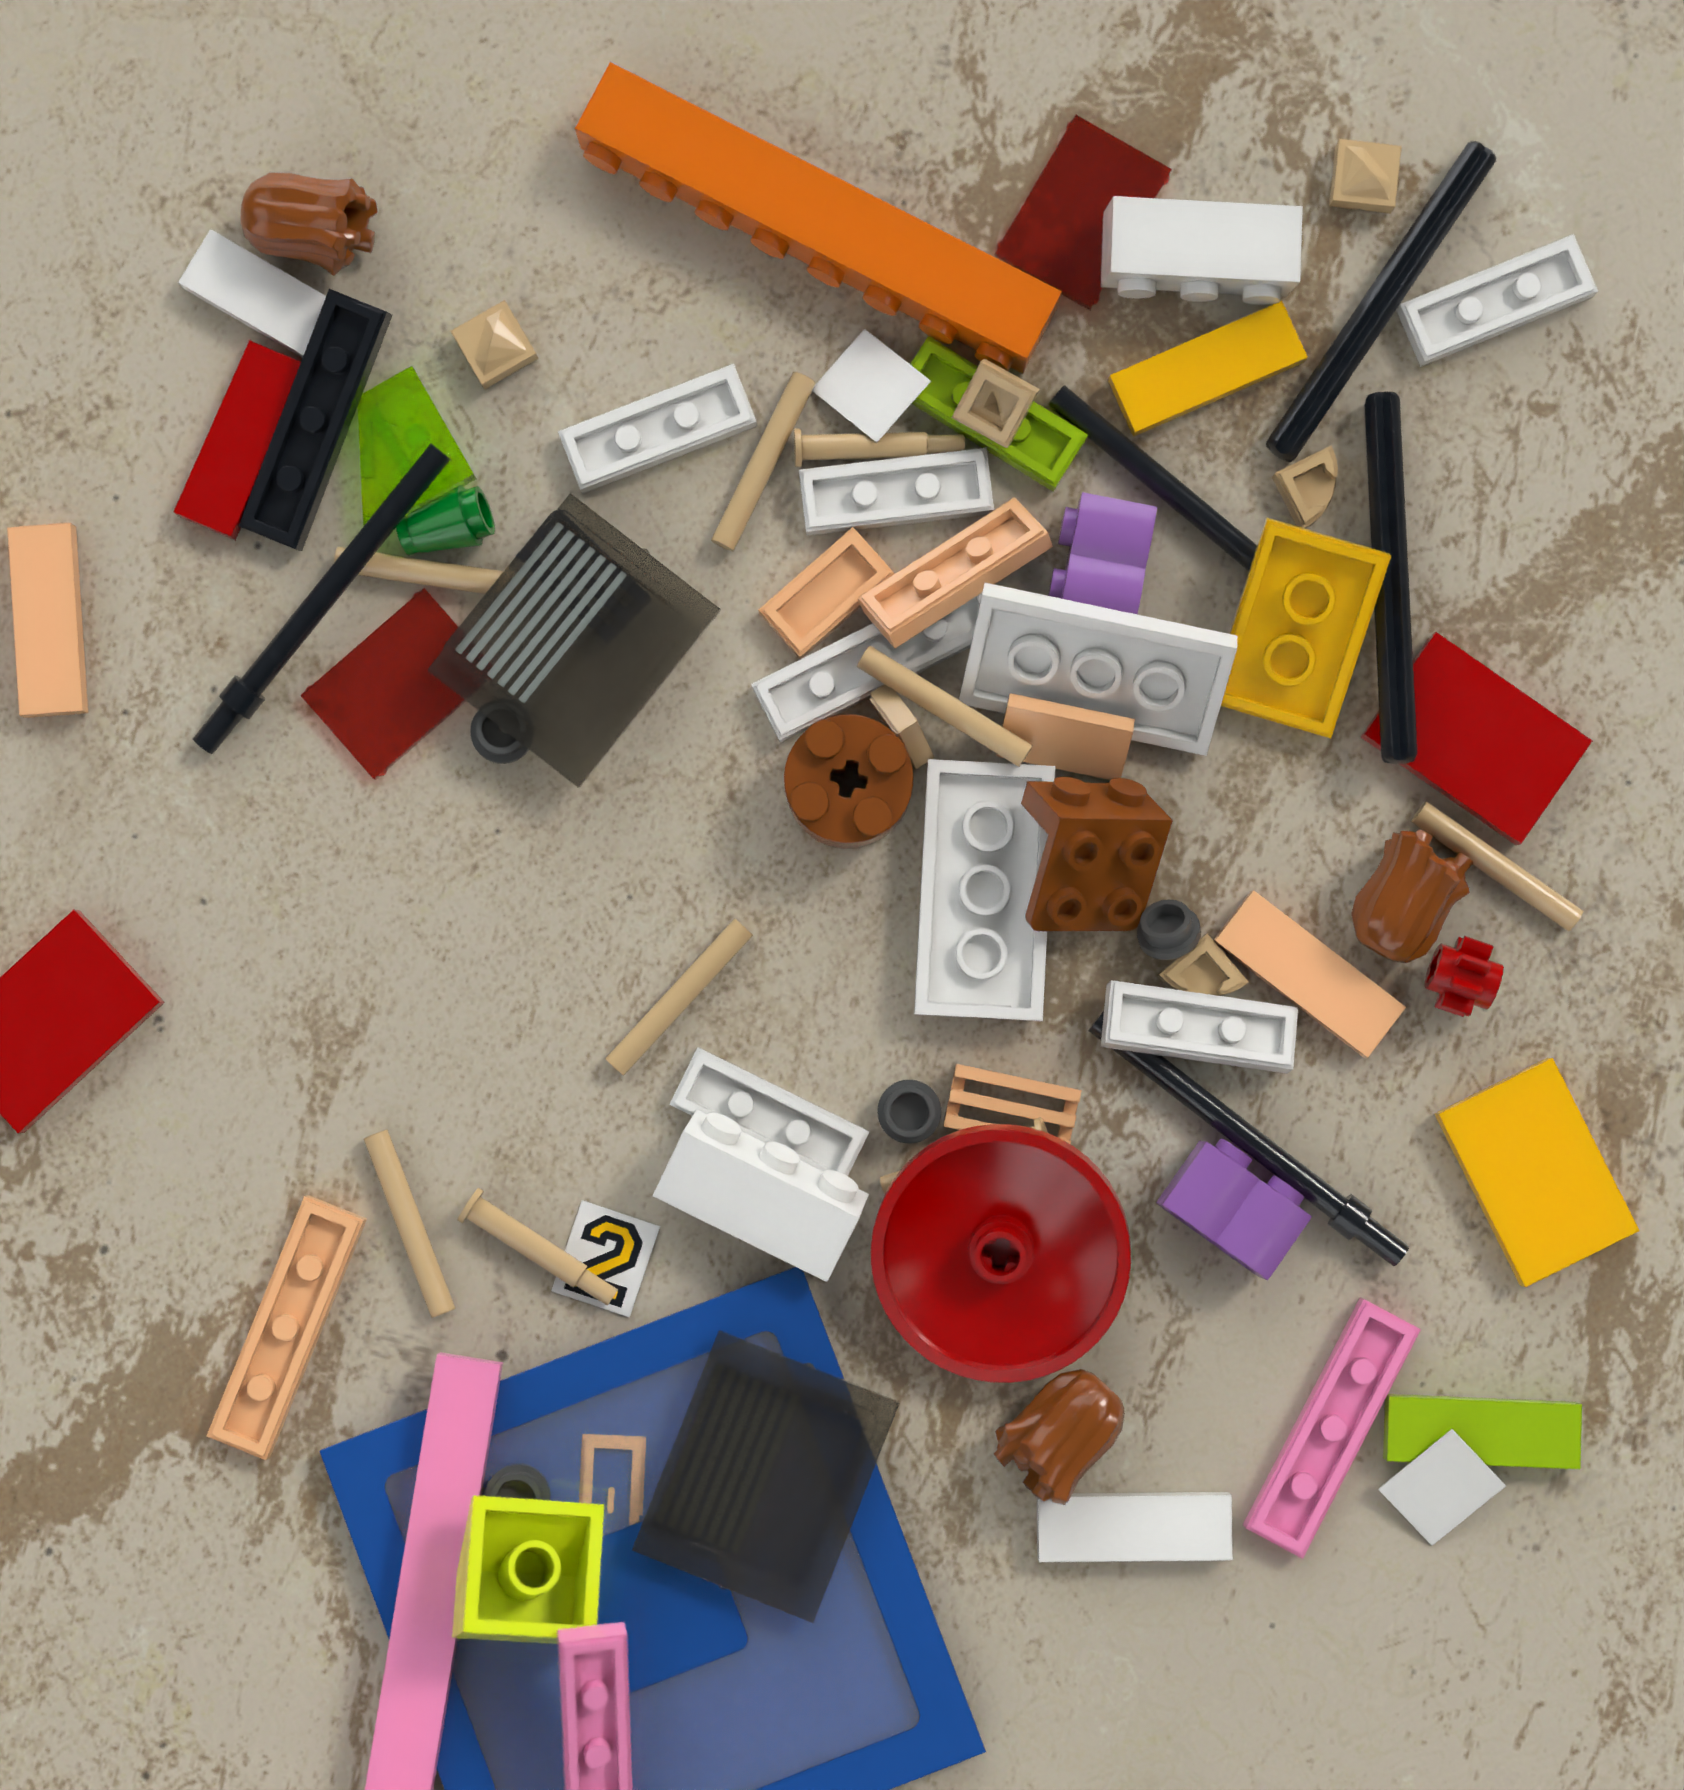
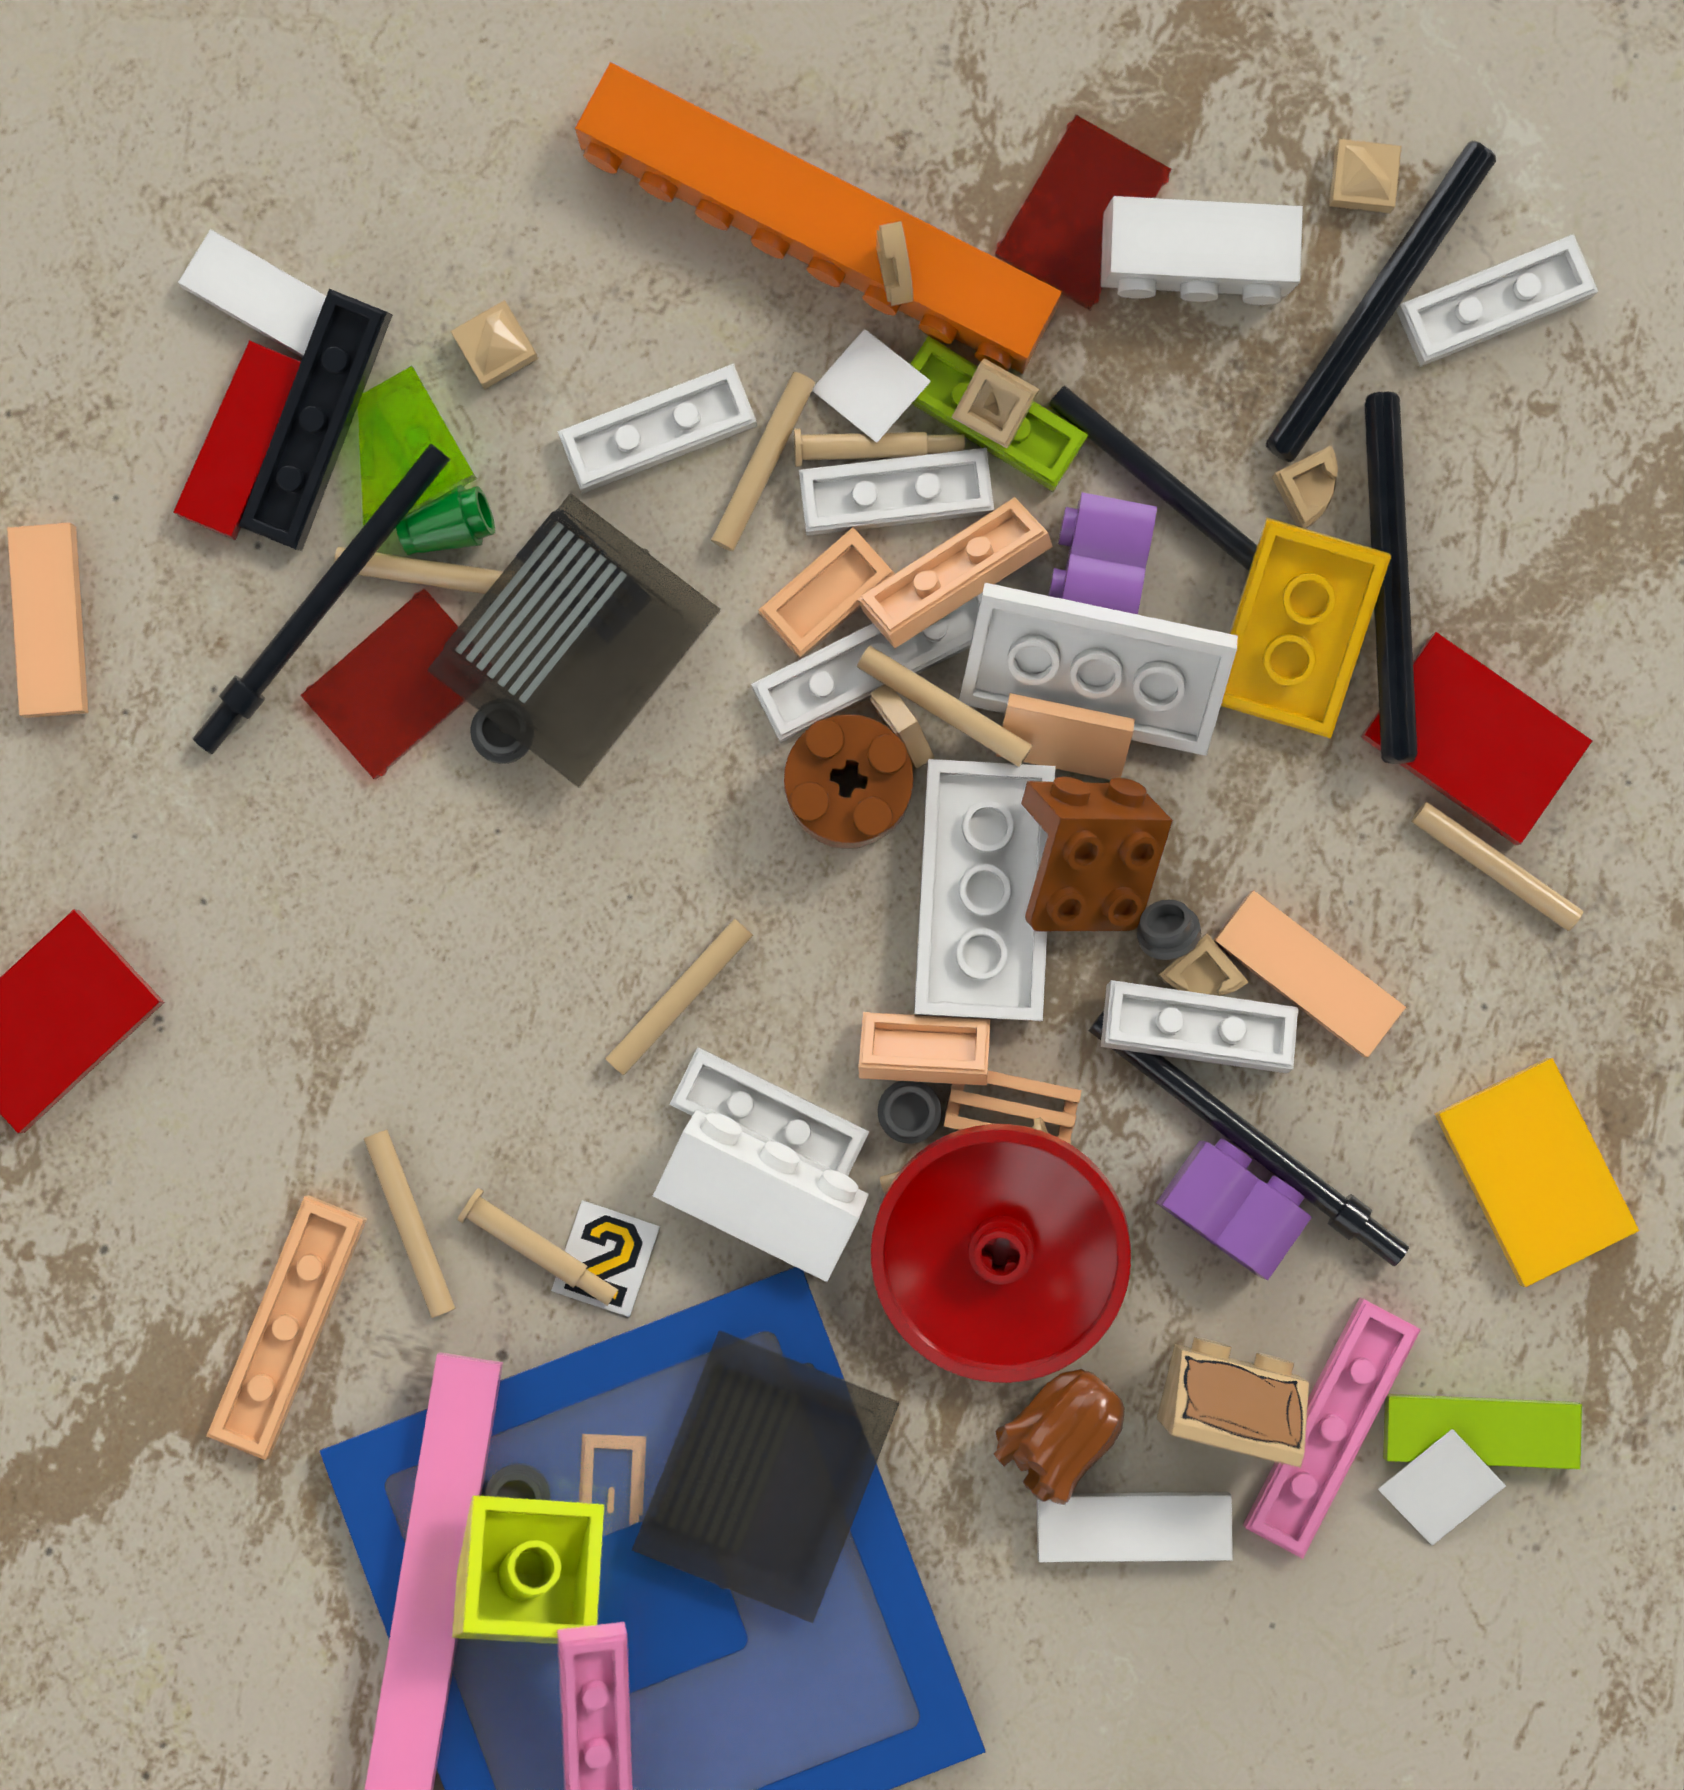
(308, 219): dark orange piece -> none
(894, 263): none -> tan tile
(924, 1048): none -> light nougat tile
(1207, 368): yellow tile -> none
(1236, 1402): none -> slope
(1408, 897): dark orange piece -> none
(1464, 976): red gear -> none

